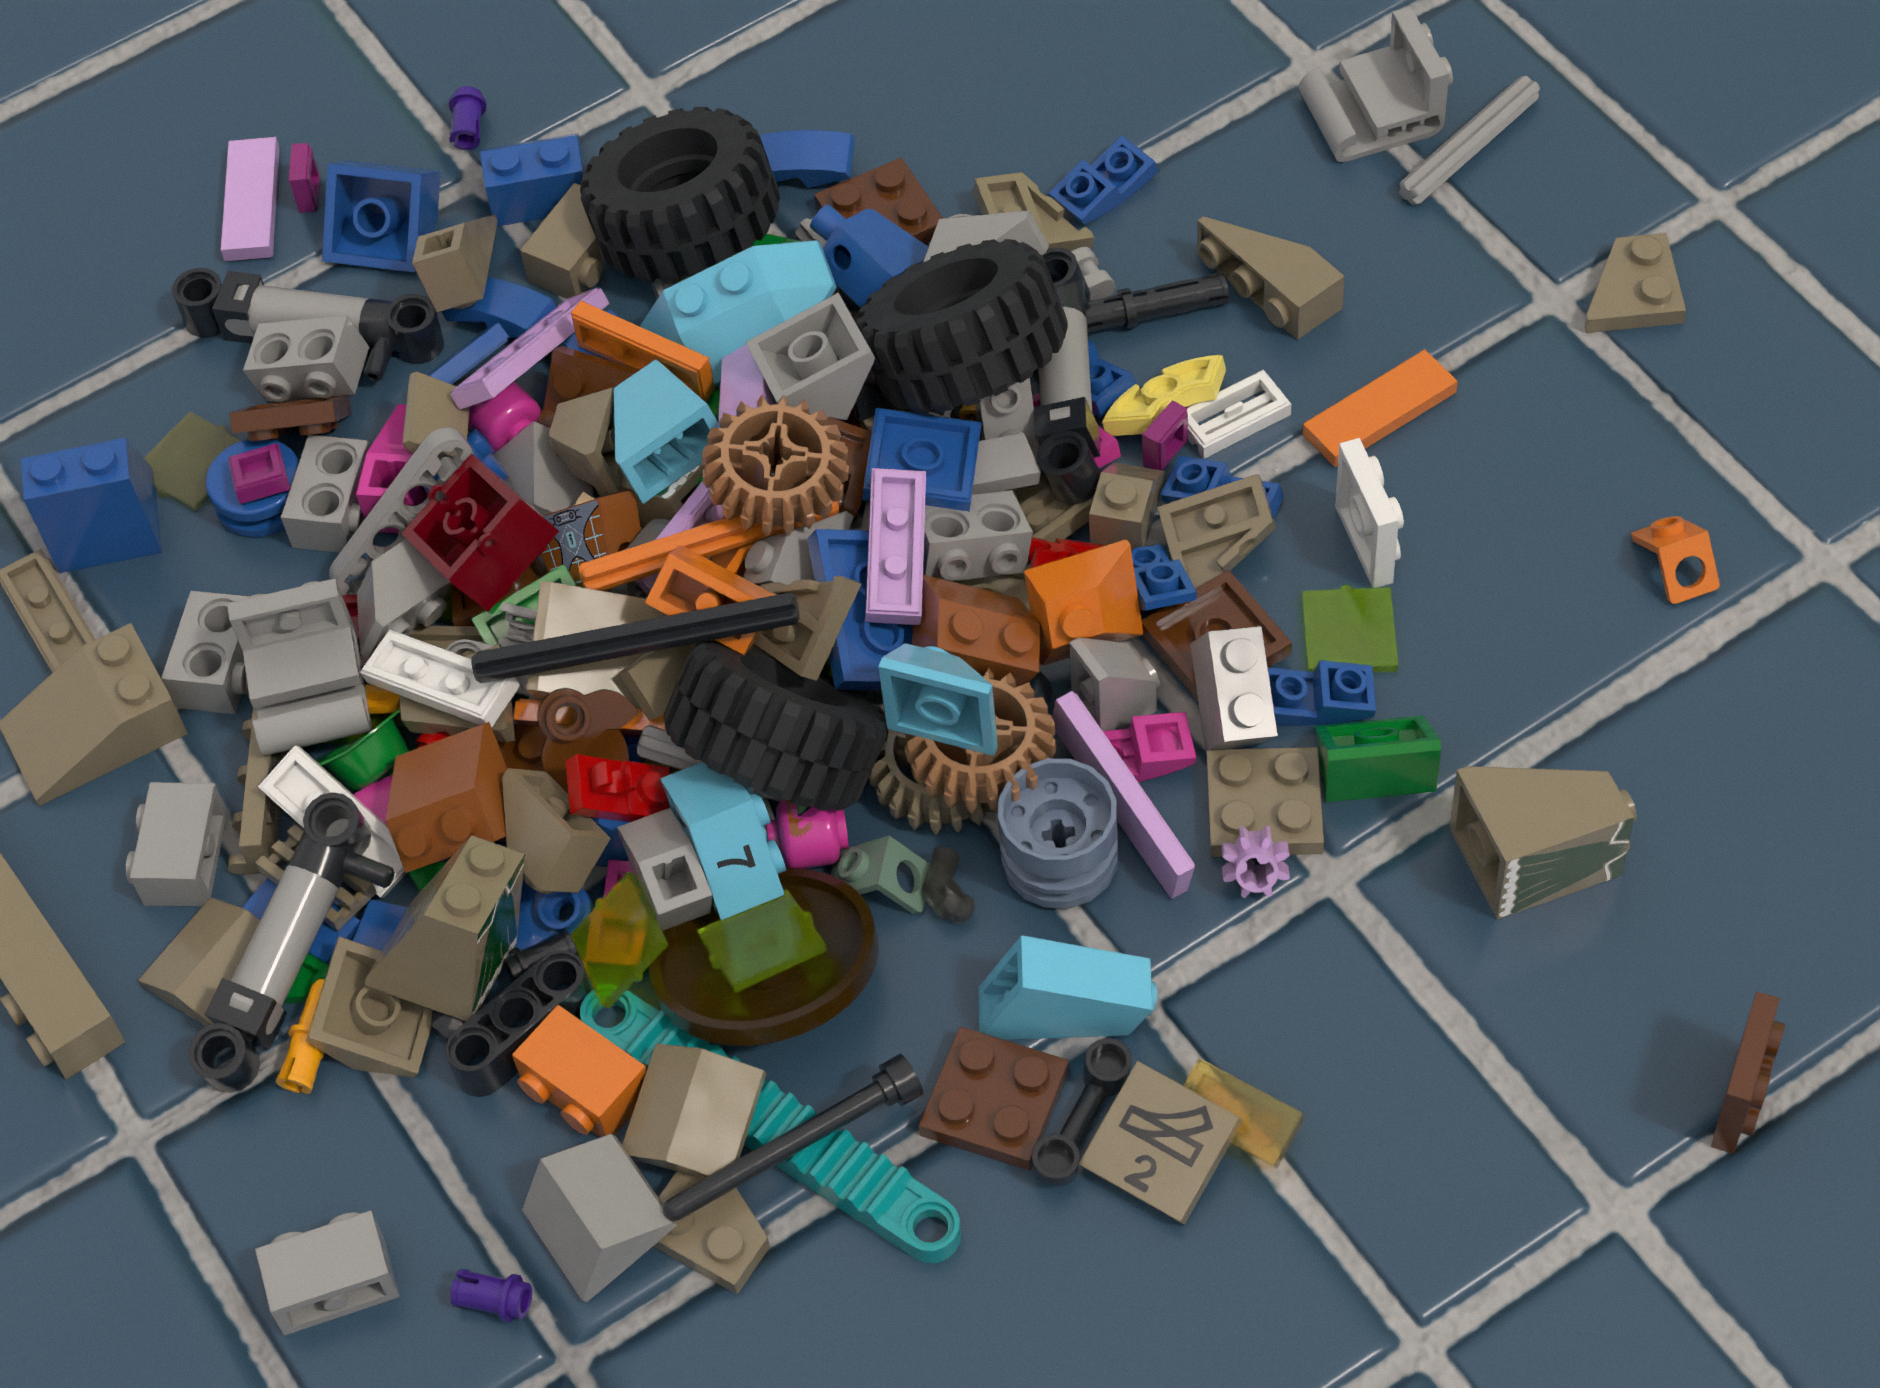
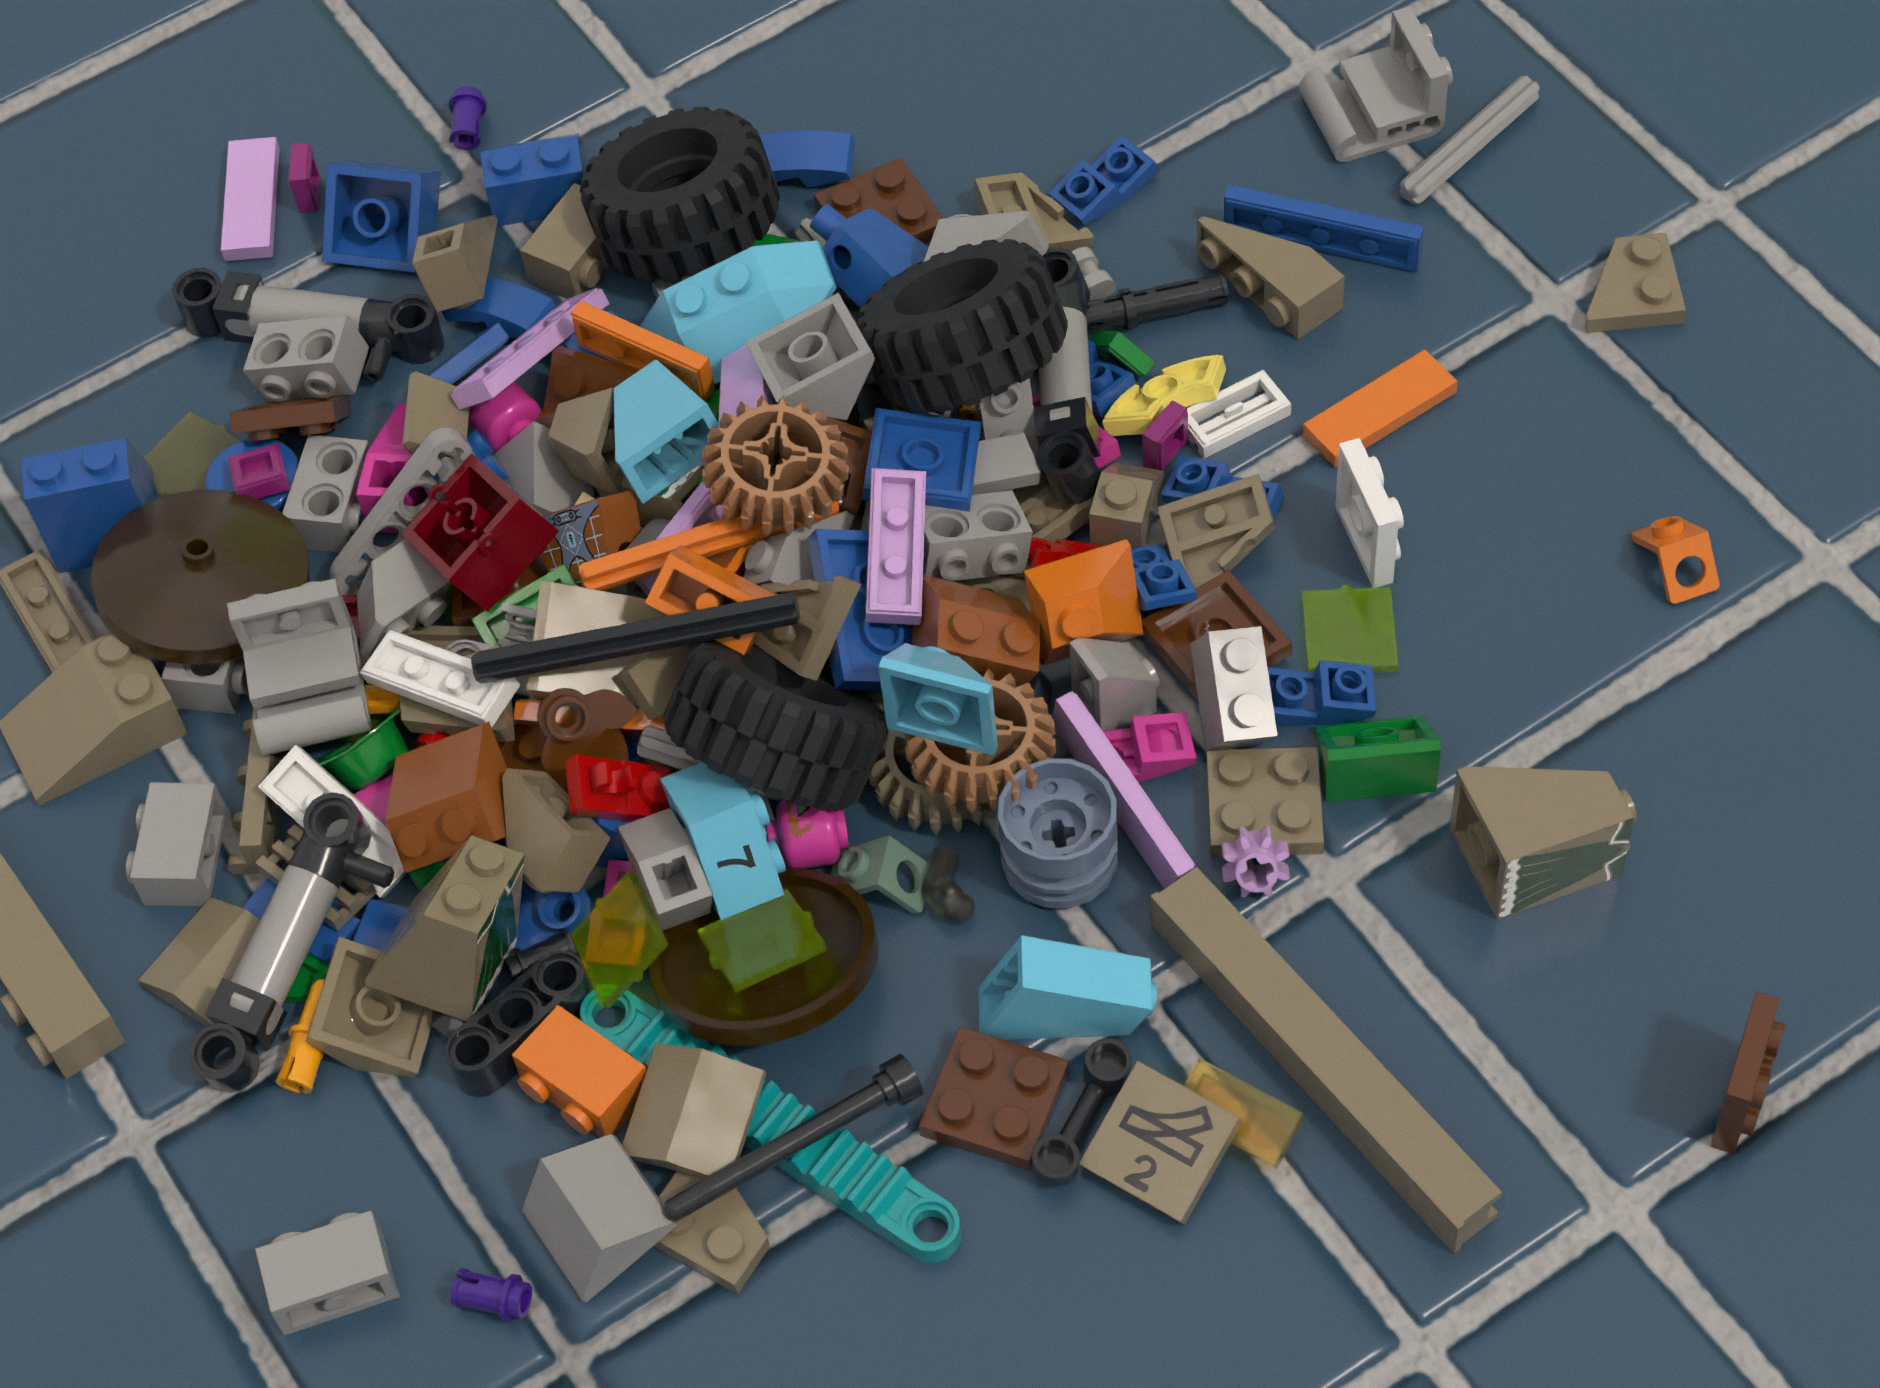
(178, 563): none -> dark brown dish
(1126, 352): none -> green tile
(1326, 227): none -> blue tile
(1326, 1059): none -> dark tan tile

